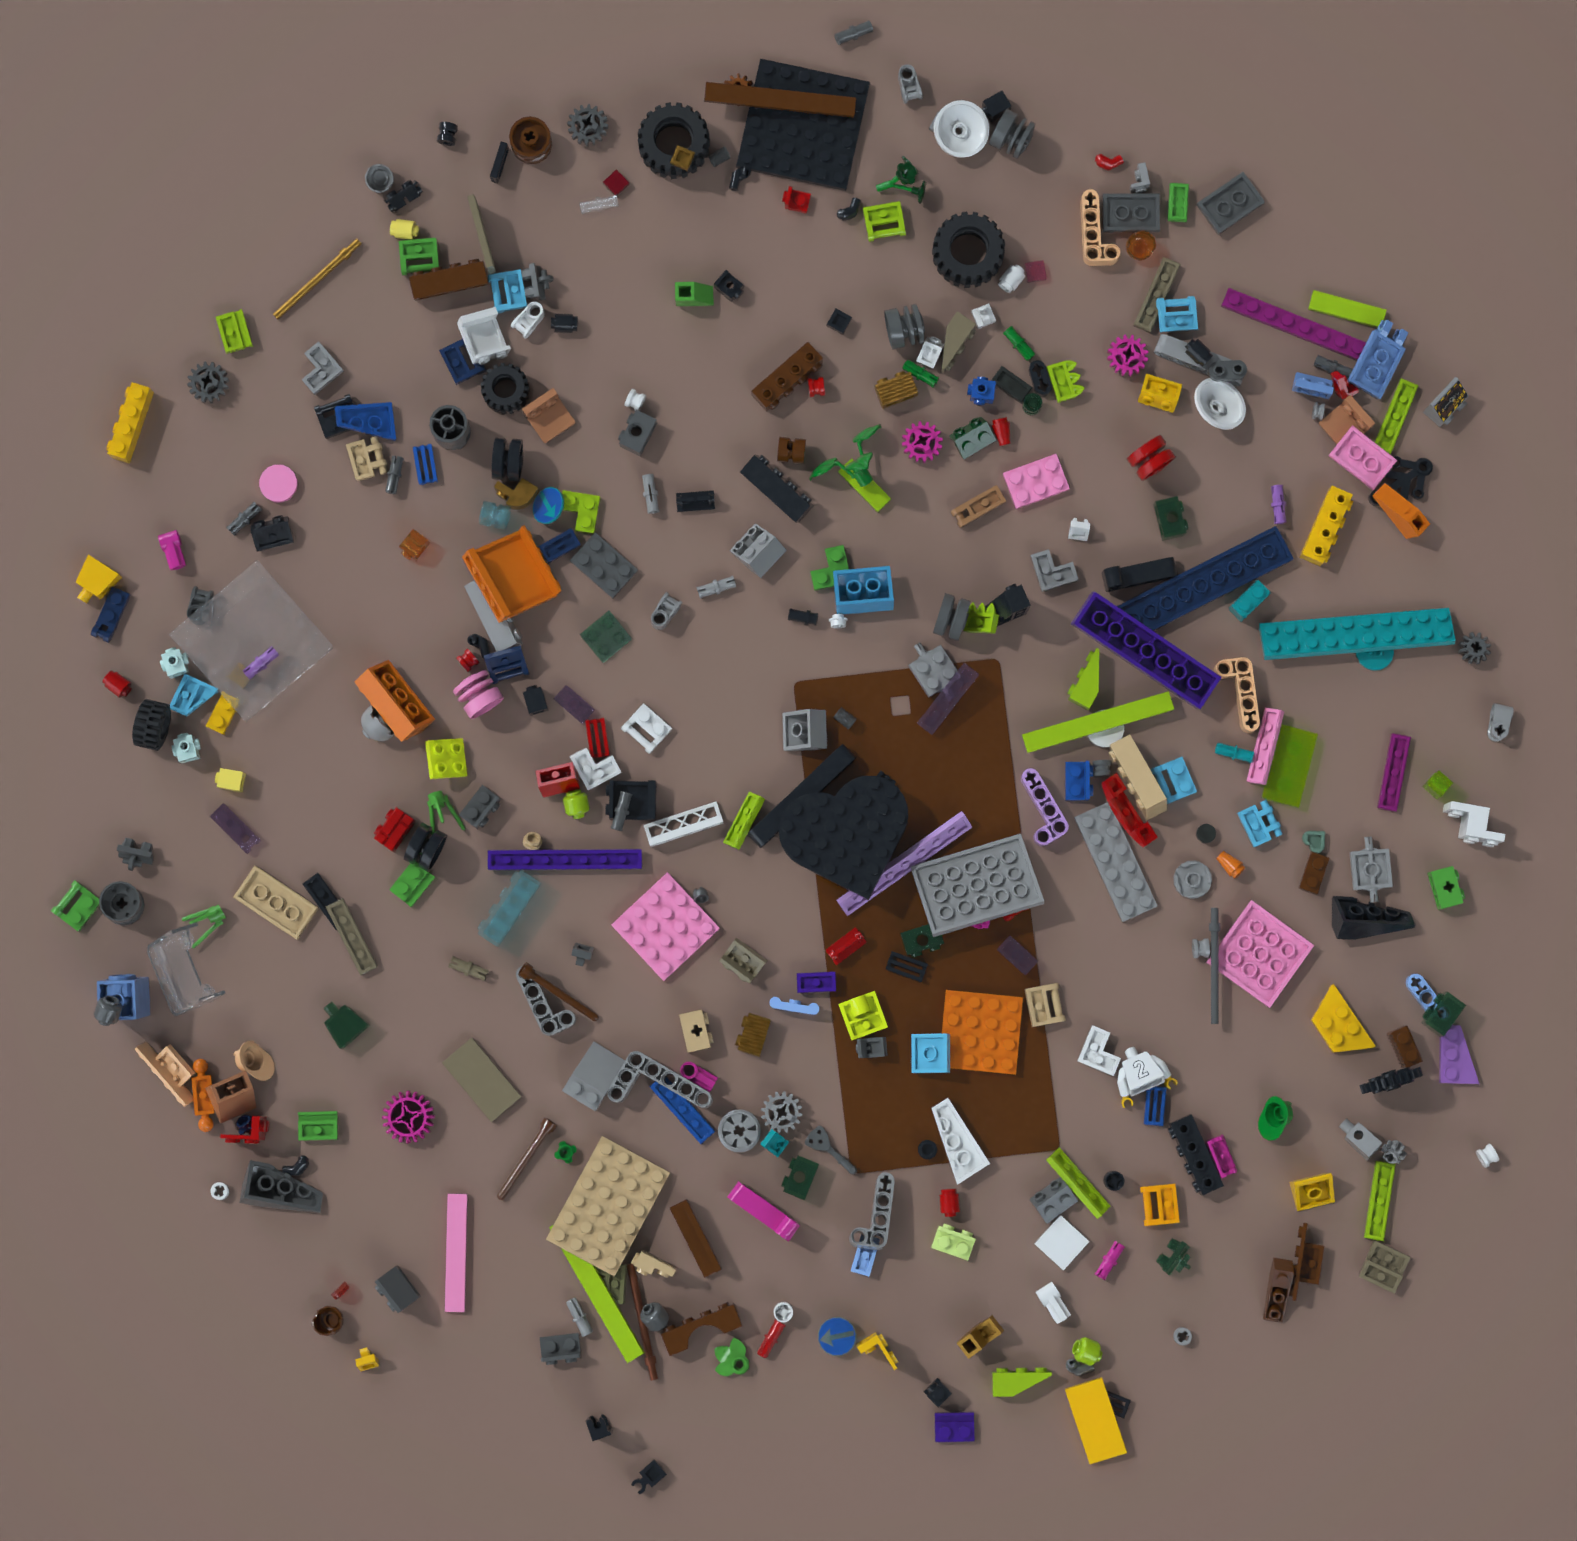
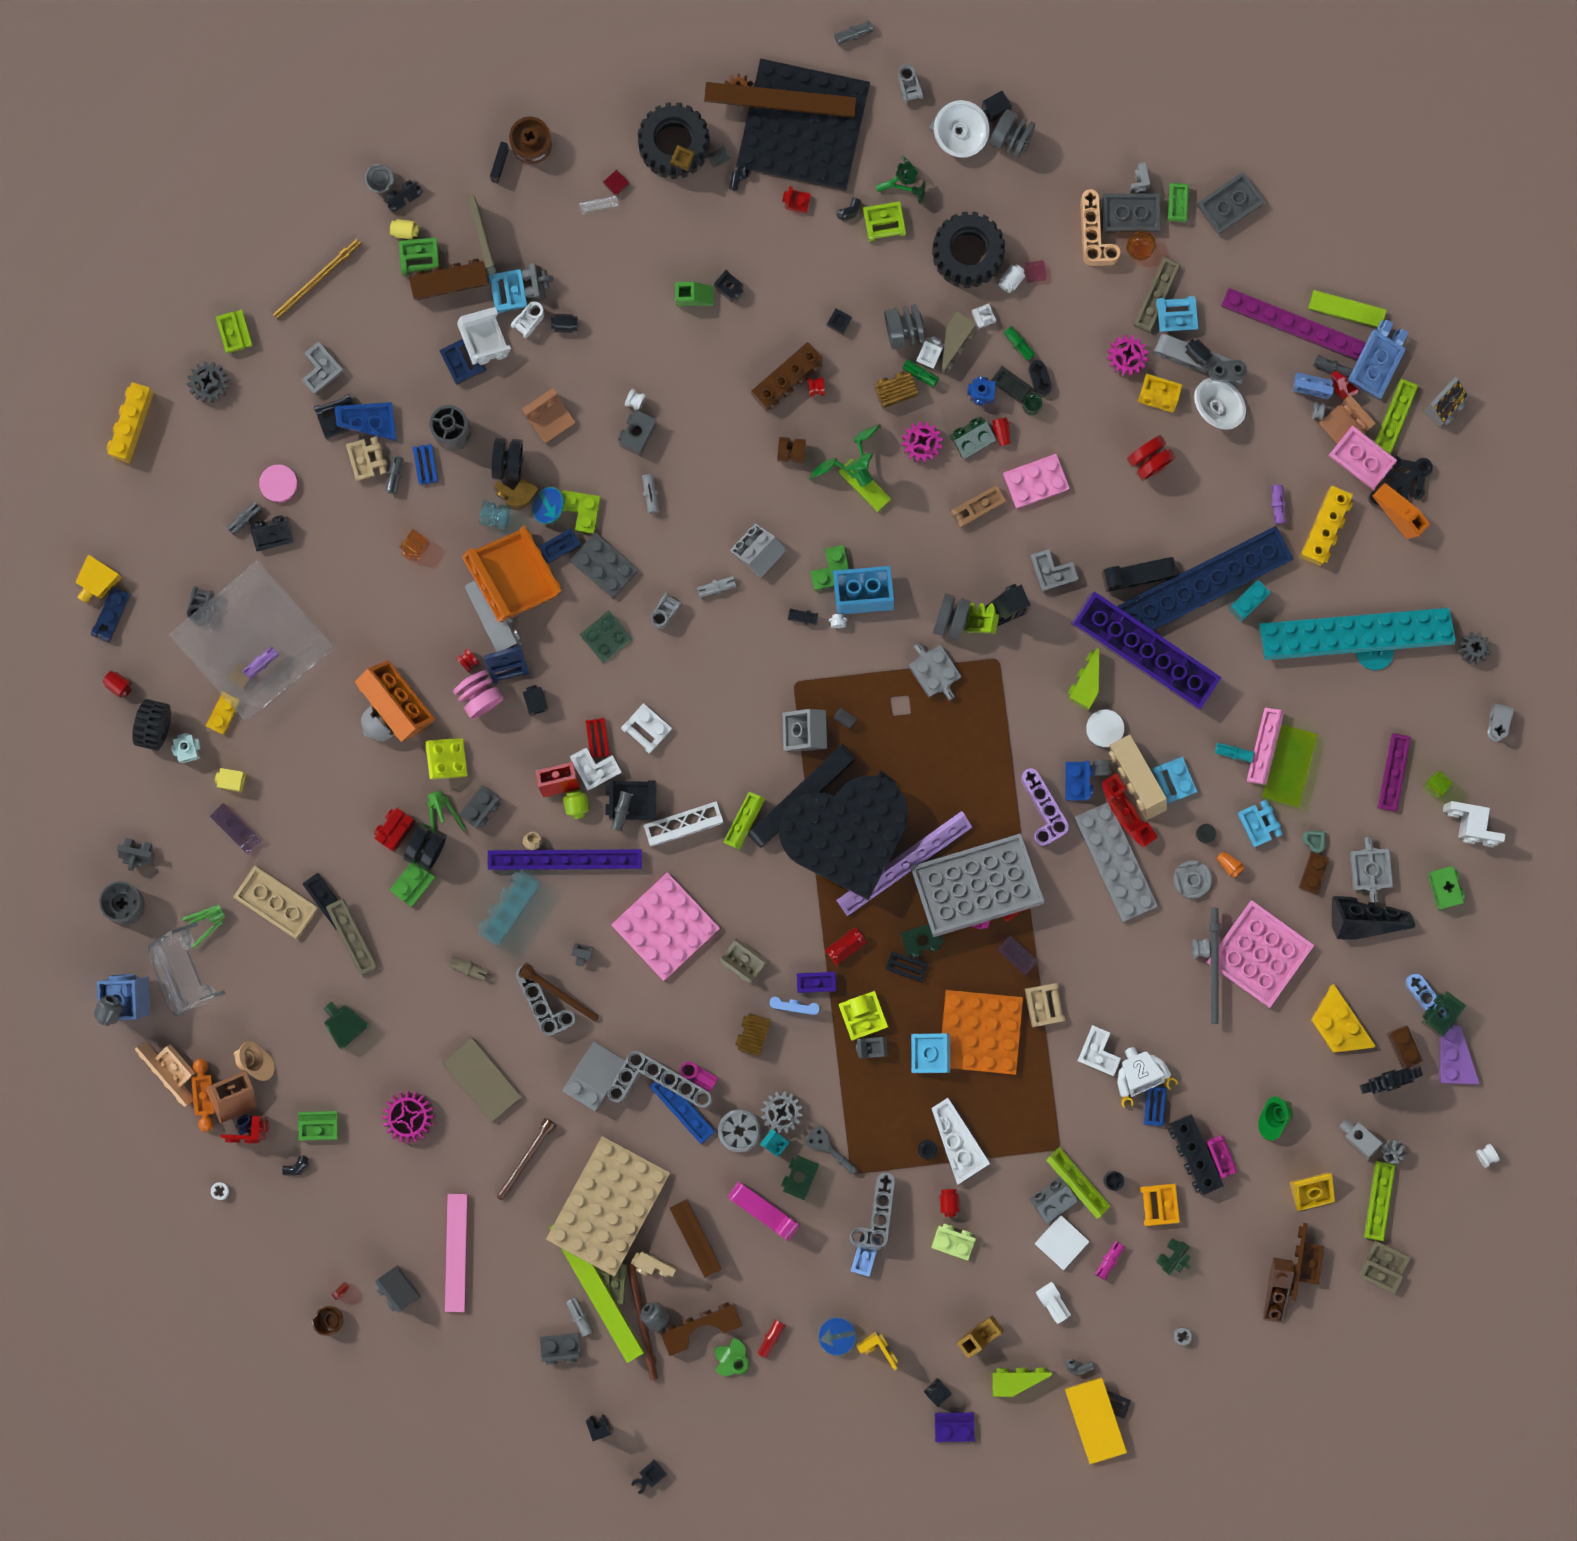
(81, 910): bright green plate -> none
(171, 545): dark pink piece -> none
(179, 667): light aqua brick -> none
(191, 695): medium azure wing -> none
(273, 1189): dark grey wedge -> none
(367, 1360): yellow tile -> none
(447, 133): black wheel -> none
(479, 642): black arm -> none
(500, 373): black tyre -> none
(570, 1151): green plate -> none
(574, 704): clear purple plate -> none
(594, 129): dark grey gear -> none
(694, 1042): tan brick -> none
(695, 501): black hinge -> none
(700, 895): dark grey hinge -> none
(776, 488): black brick -> none
(783, 1312): white wheel -> none
(948, 698): clear purple plate -> none
(1063, 381): lime plate -> none
(1079, 530): white tile -> none
(1087, 1351): lime head -> none
(1098, 722): lime tile -> none
(1107, 163): red arm -> none
(1168, 529): clear green brick -> none
(1241, 695): light nougat beam -> none

